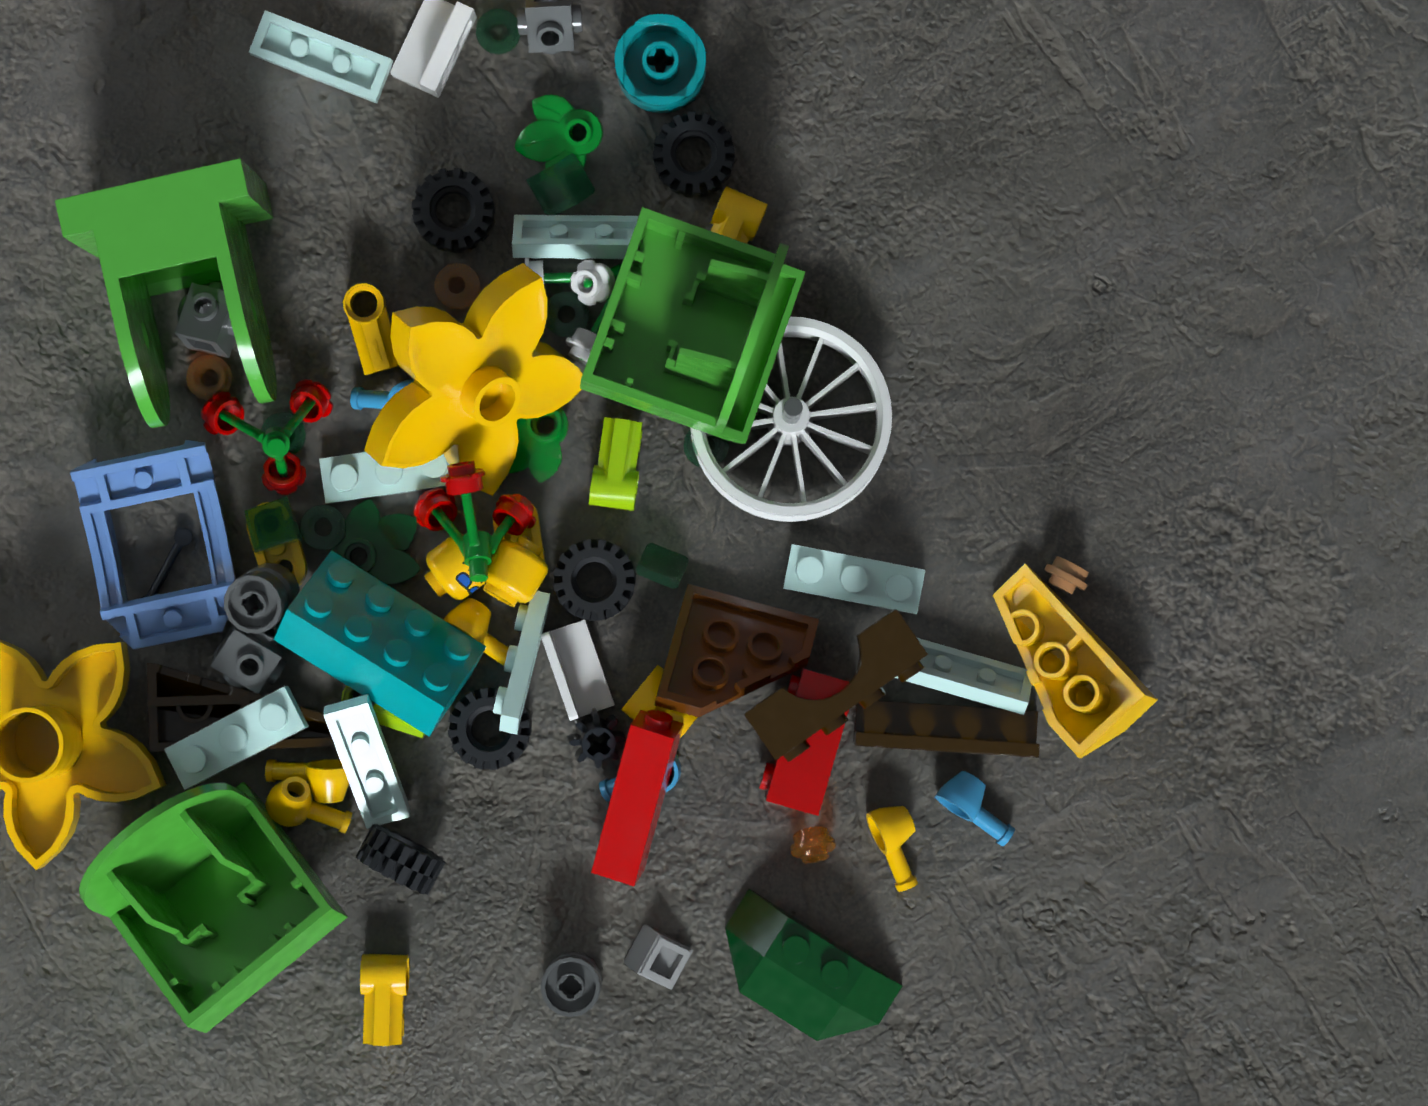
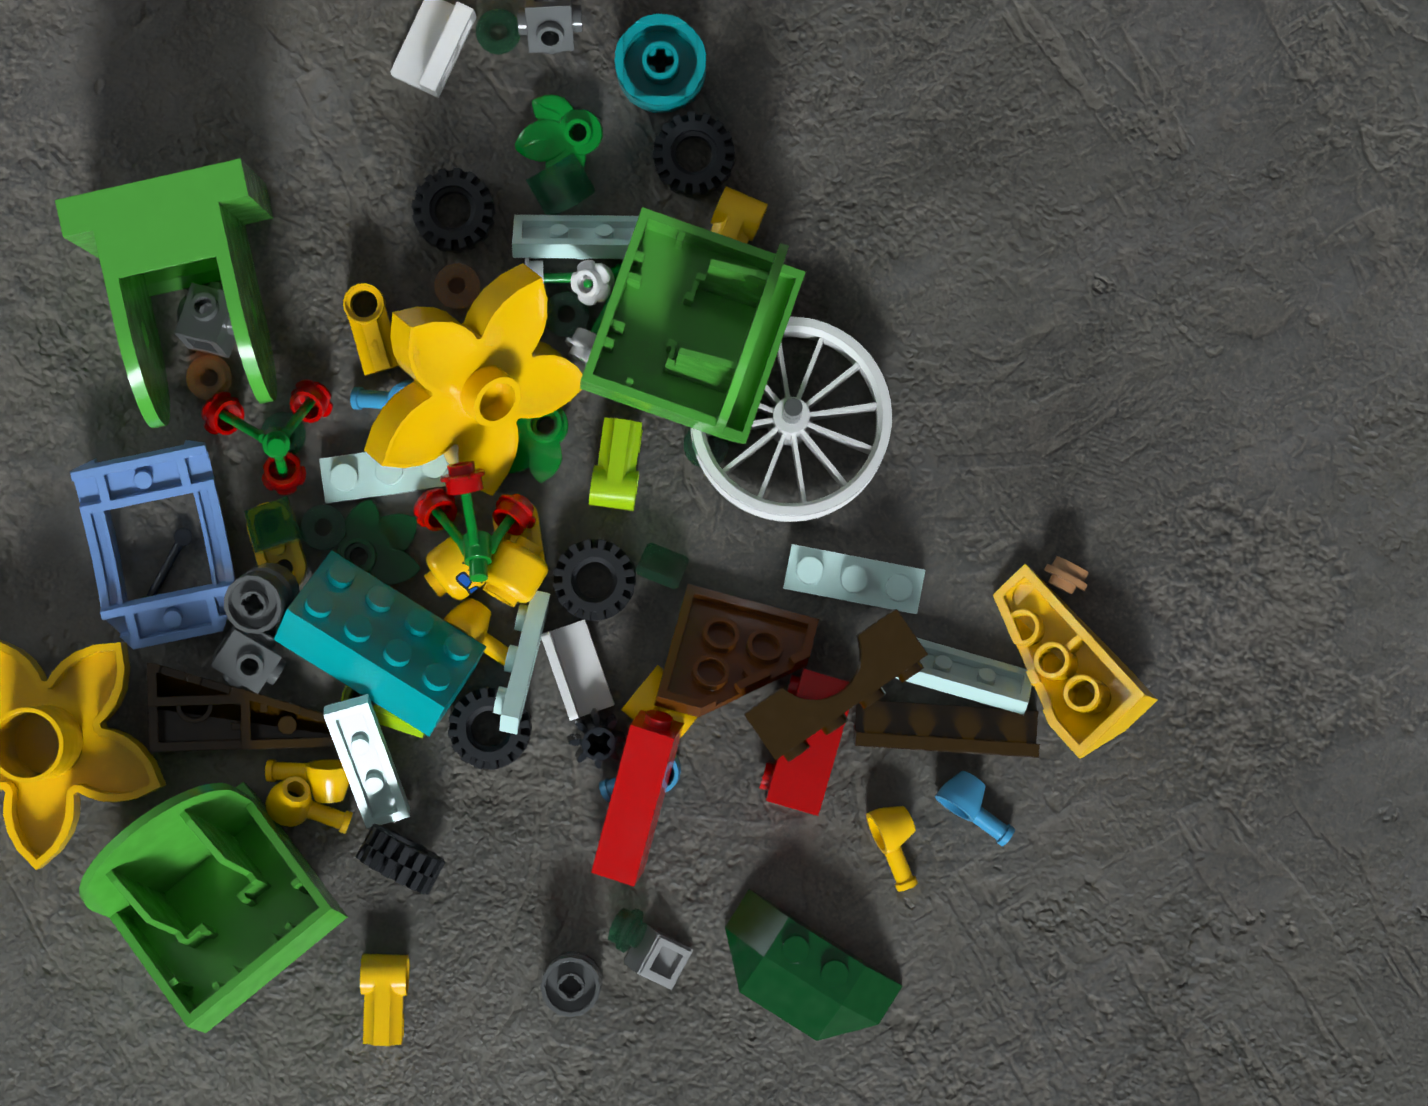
(236, 737): light aqua plate -> none
(321, 56): light aqua plate -> none
(627, 929): none -> clear green plate
(812, 844): clear orange plate -> none

